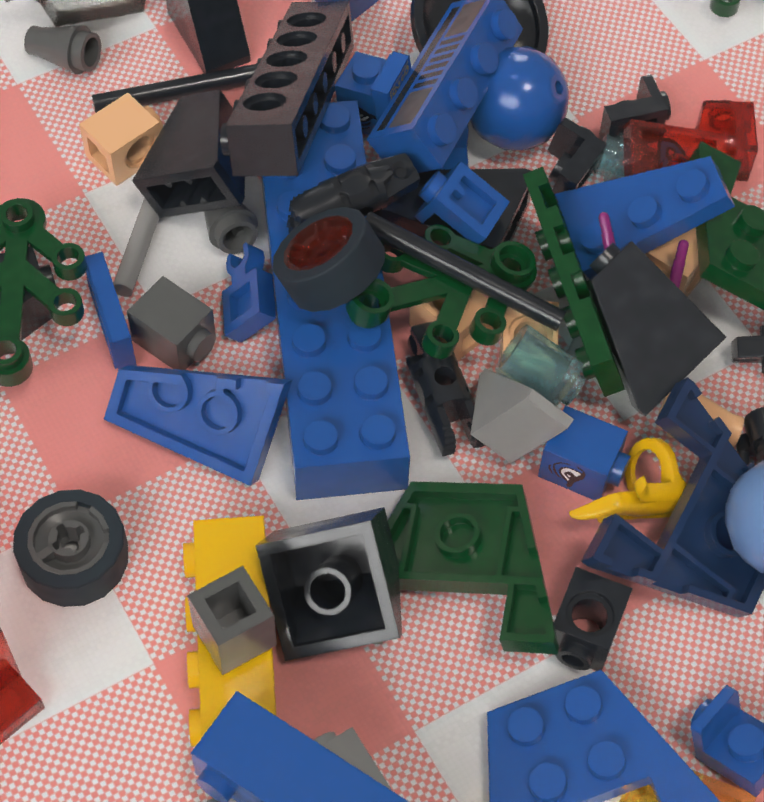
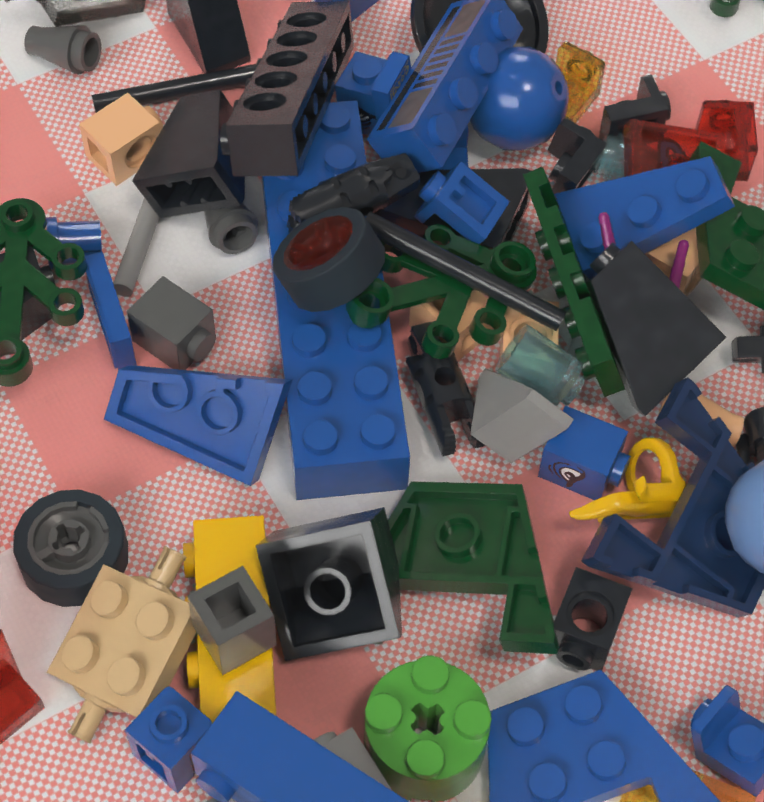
(83, 233): none -> blue bush
(125, 642): none -> tan plate
(166, 736): none -> blue bracket
(250, 298): blue plate -> none
(435, 697): none -> bright green brick
(583, 76): none -> clear yellow bracket

